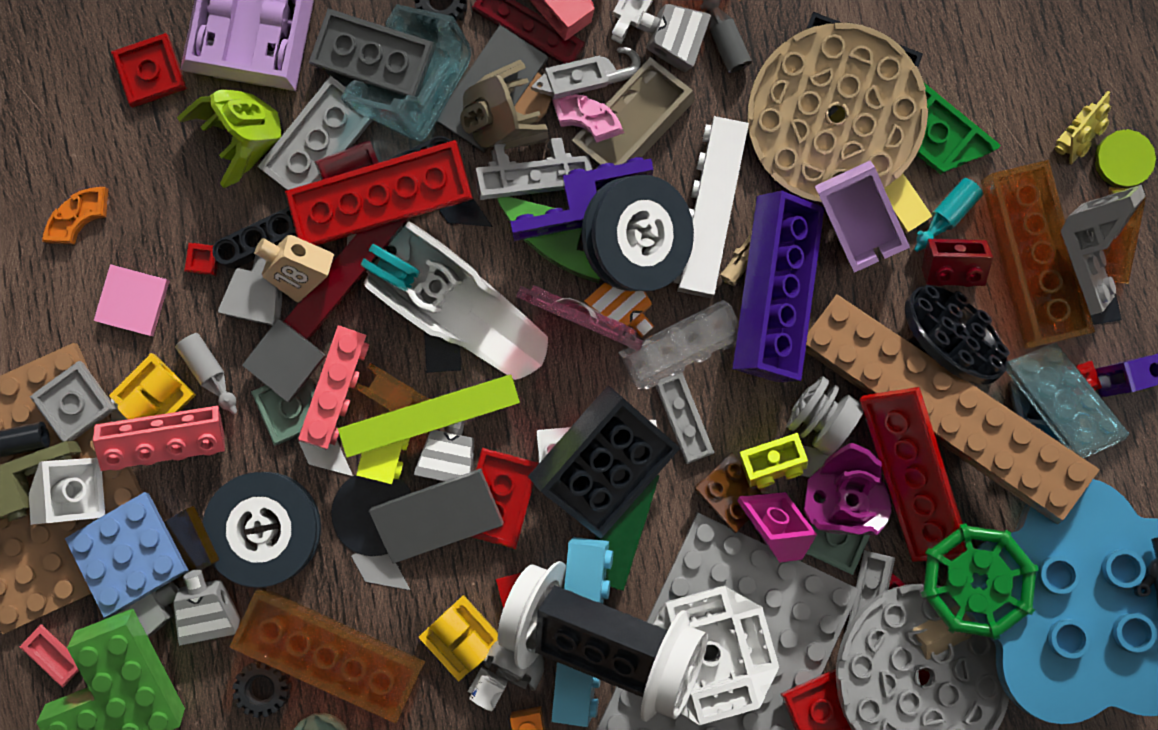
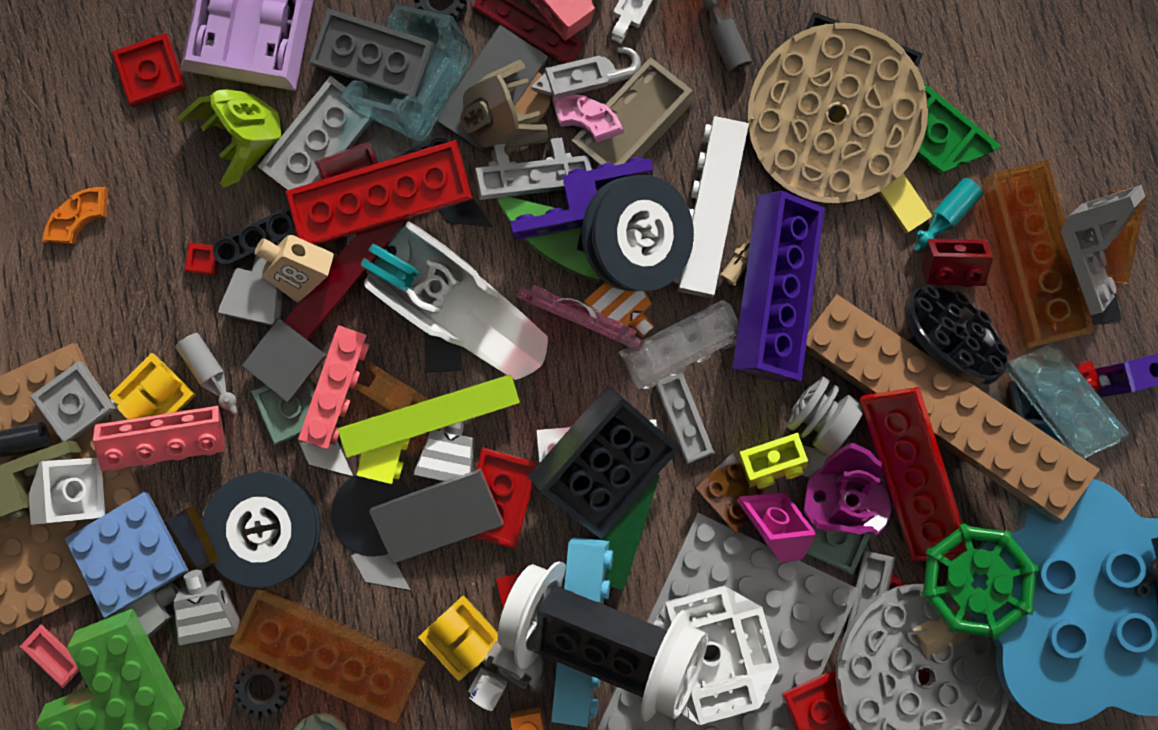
(131, 300): bright pink tile -> none
(675, 34): light grey torso -> none
(862, 215): lavender piece -> none
(1088, 123): light yellow hinge -> none
(1125, 158): lime tile -> none

